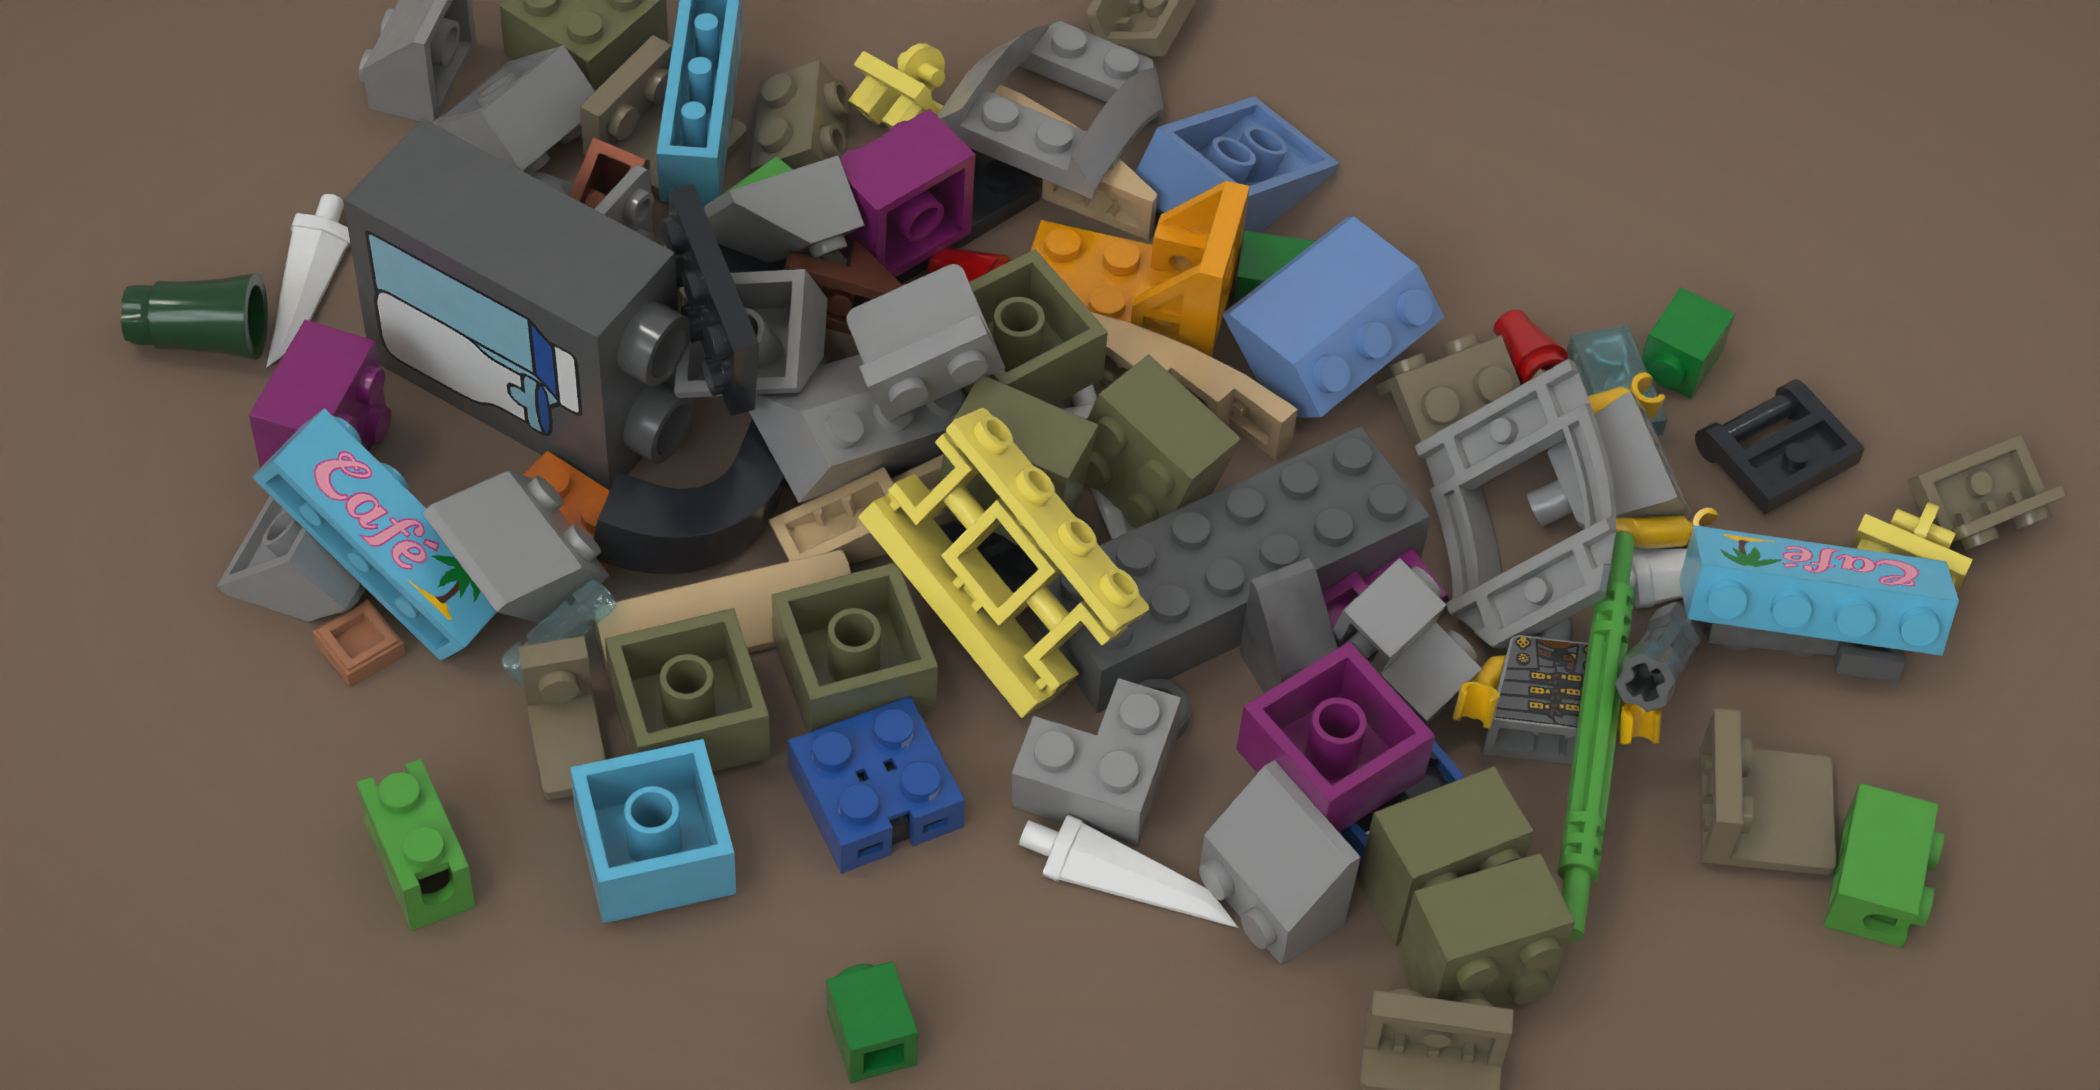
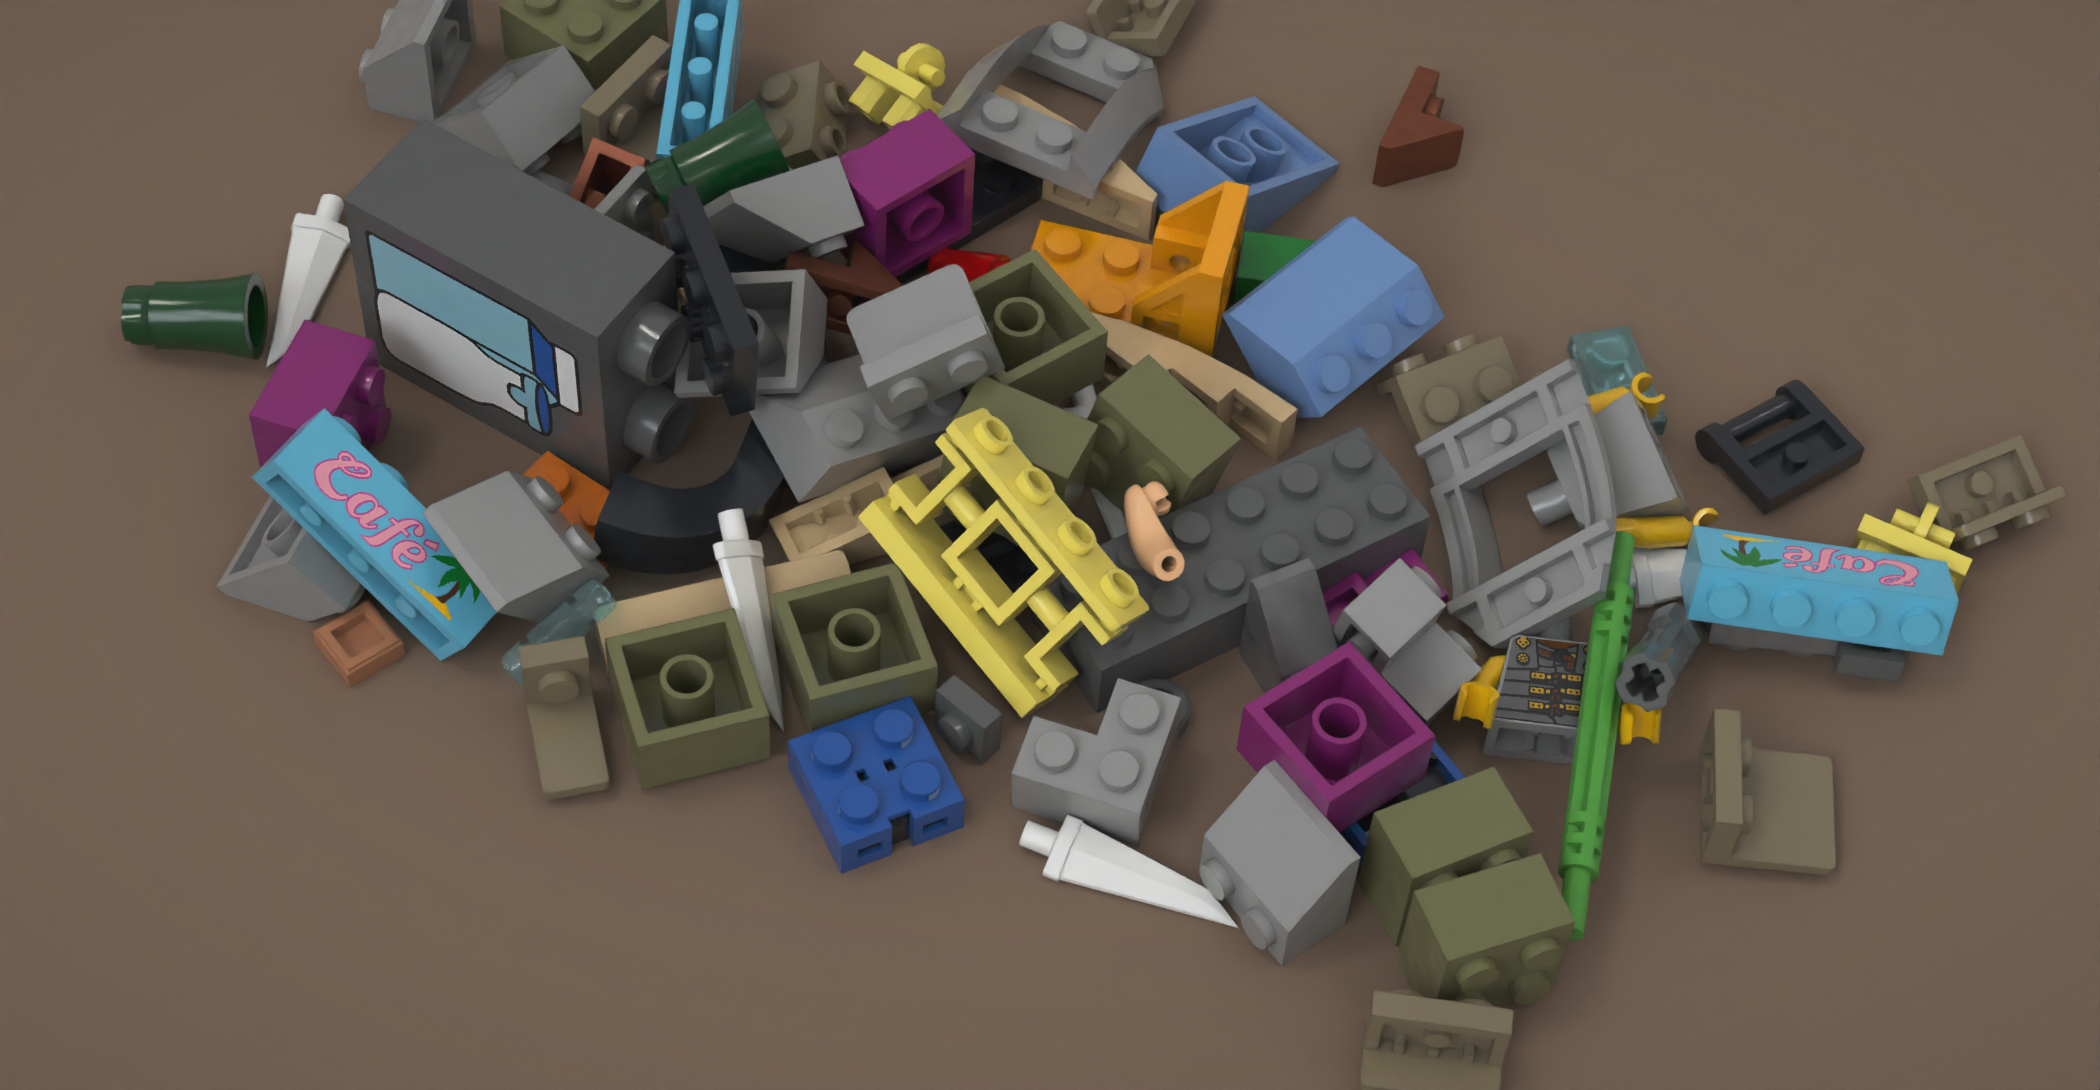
(415, 843): bright green brick -> none
(653, 830): medium azure brick -> none
(721, 158): none -> dark green plant
(747, 590): none -> white bar
(871, 1020): green brick -> none
(967, 720): none -> dark grey plate
(1147, 535): none -> light nougat arm
(1416, 138): none -> copper slope
(1528, 345): red cone -> none
(1686, 342): green brick -> none
(1883, 866): bright green brick -> none

